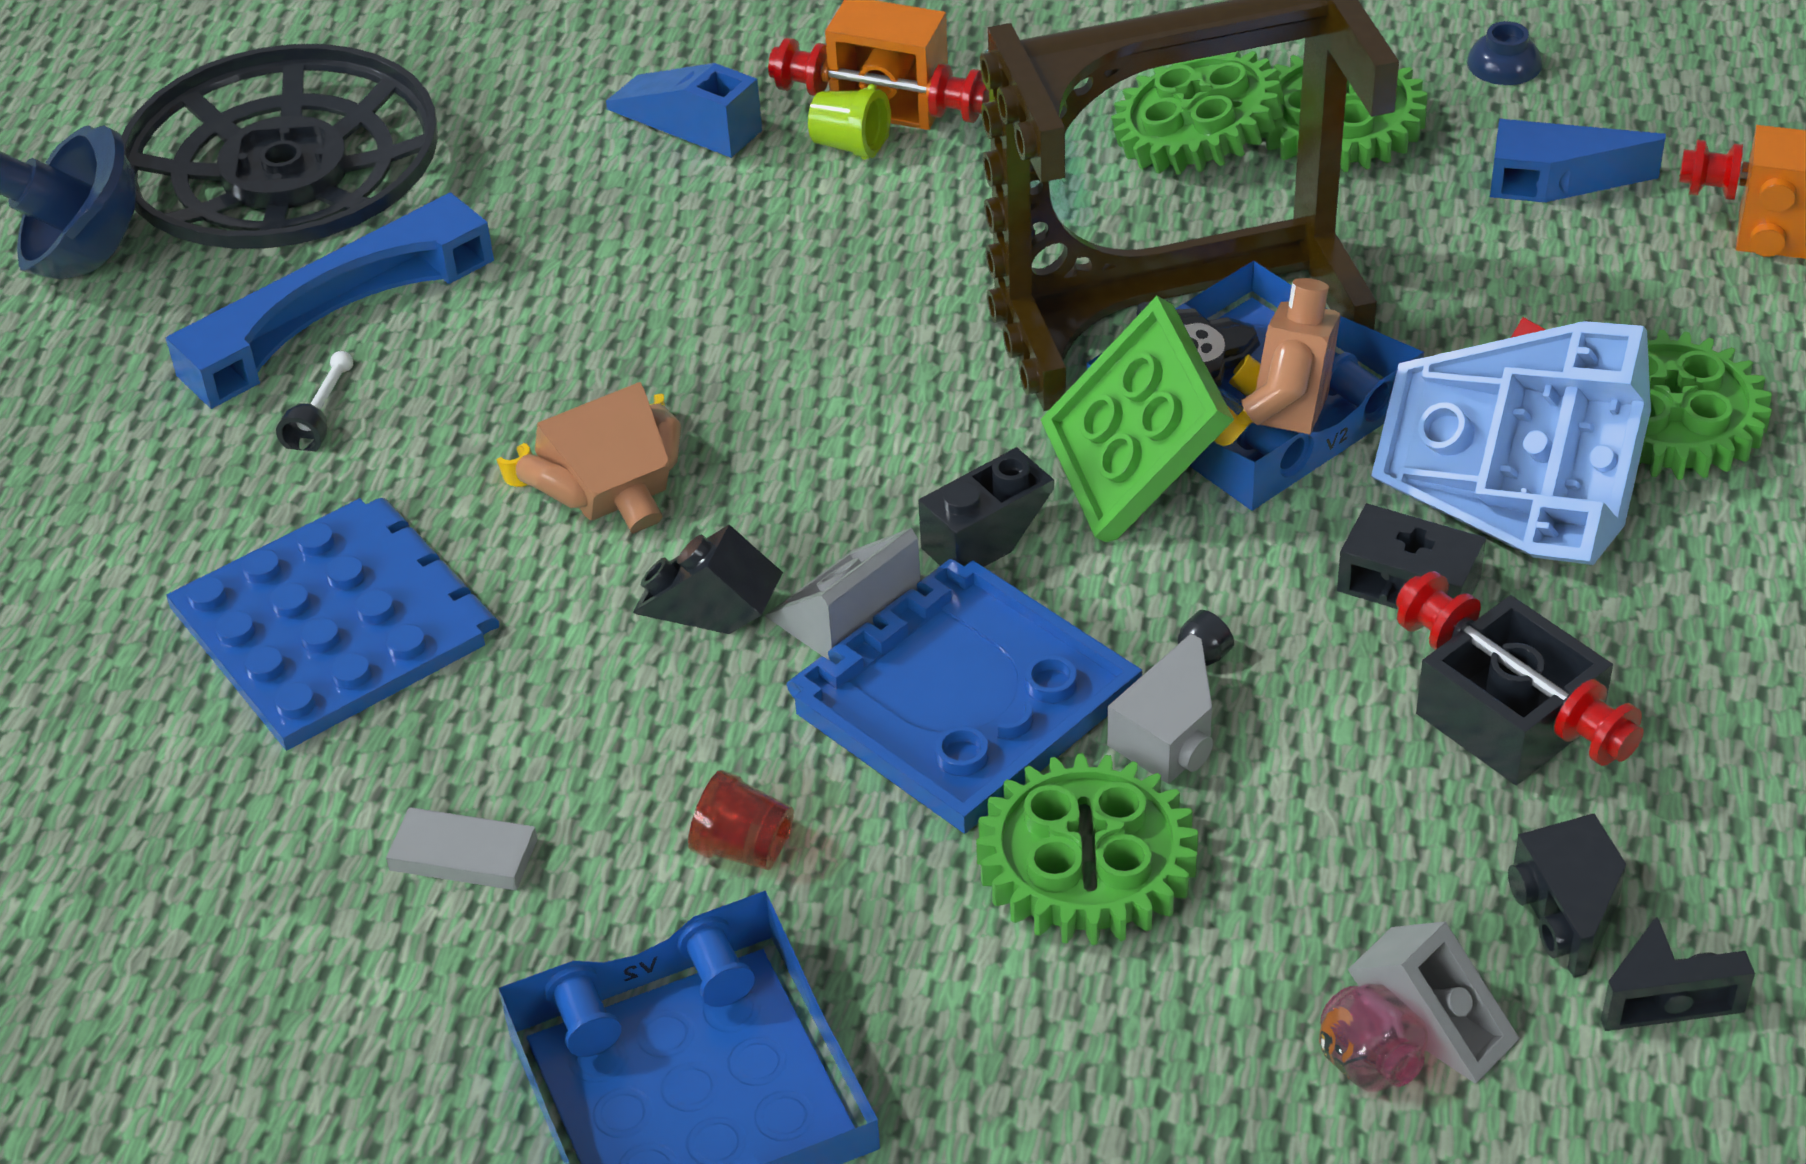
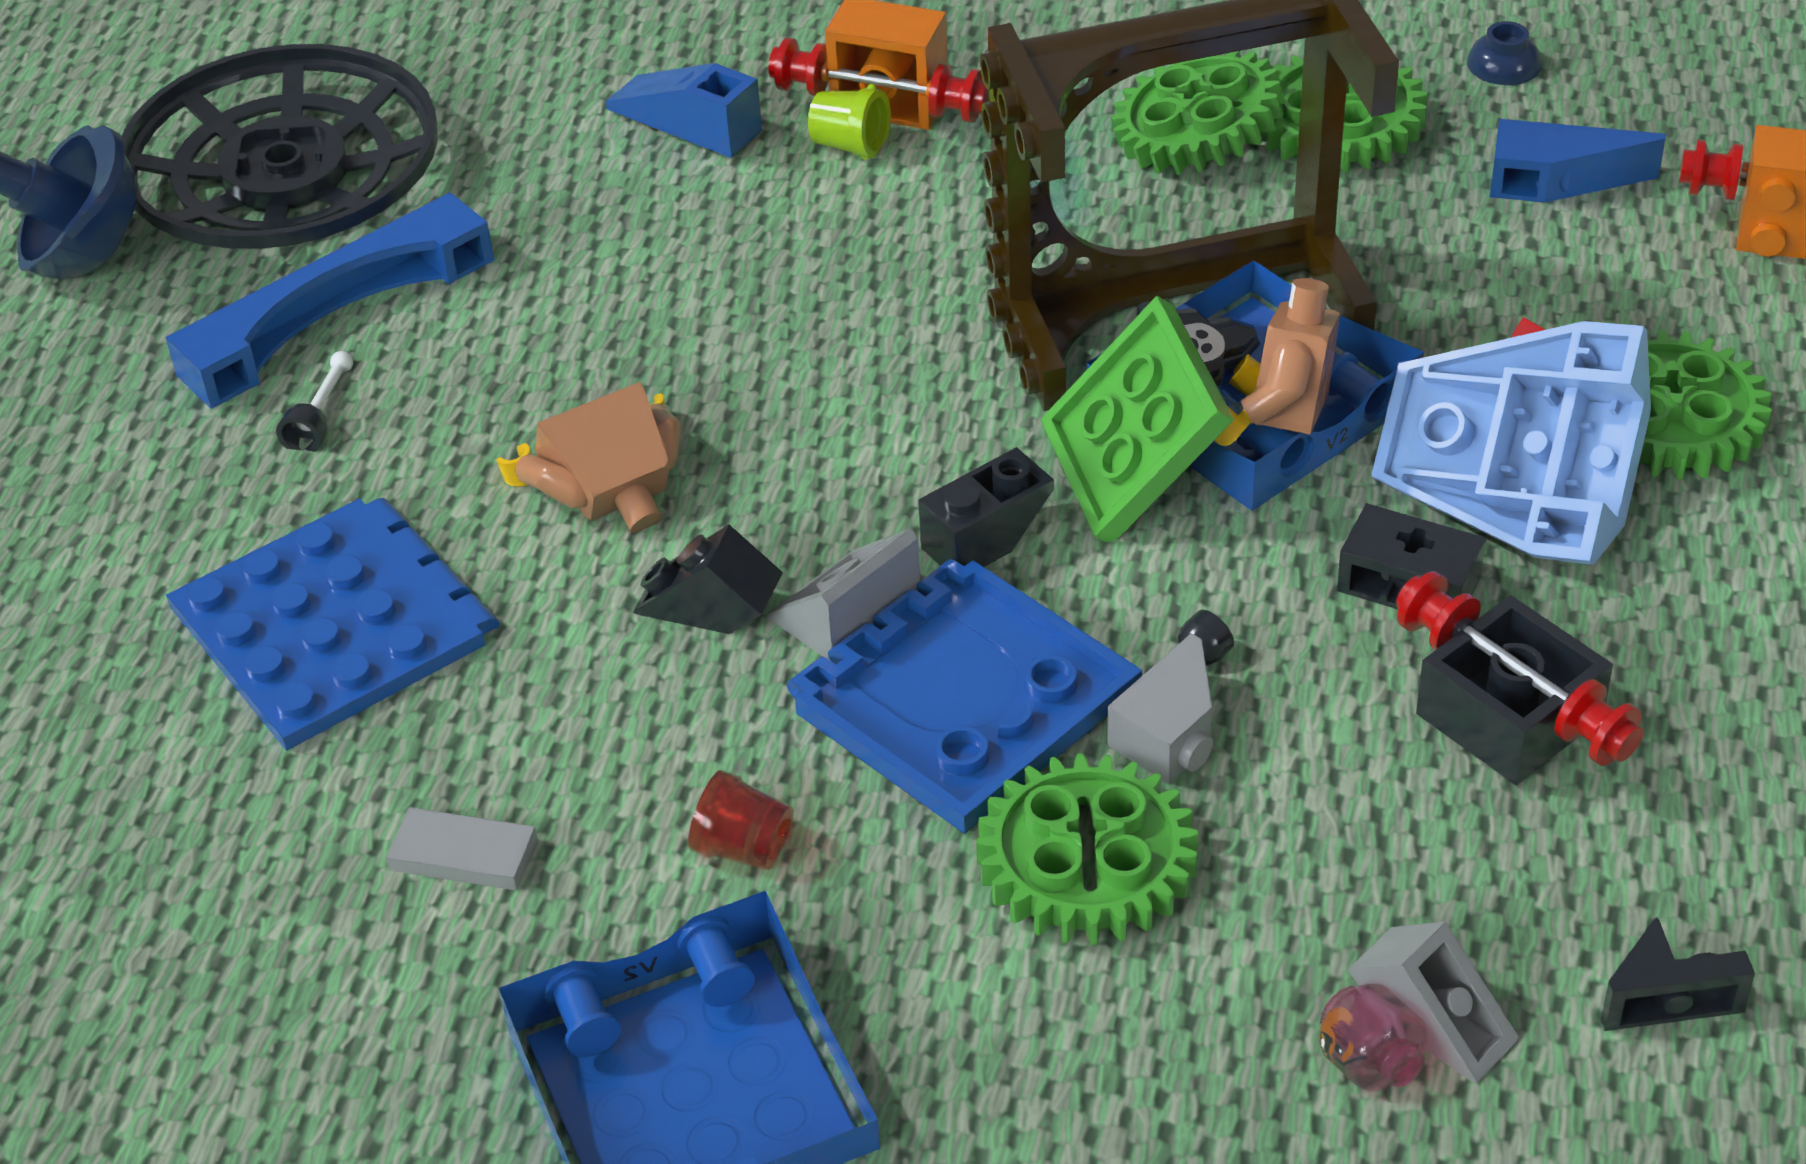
(1572, 883): black slope -> none

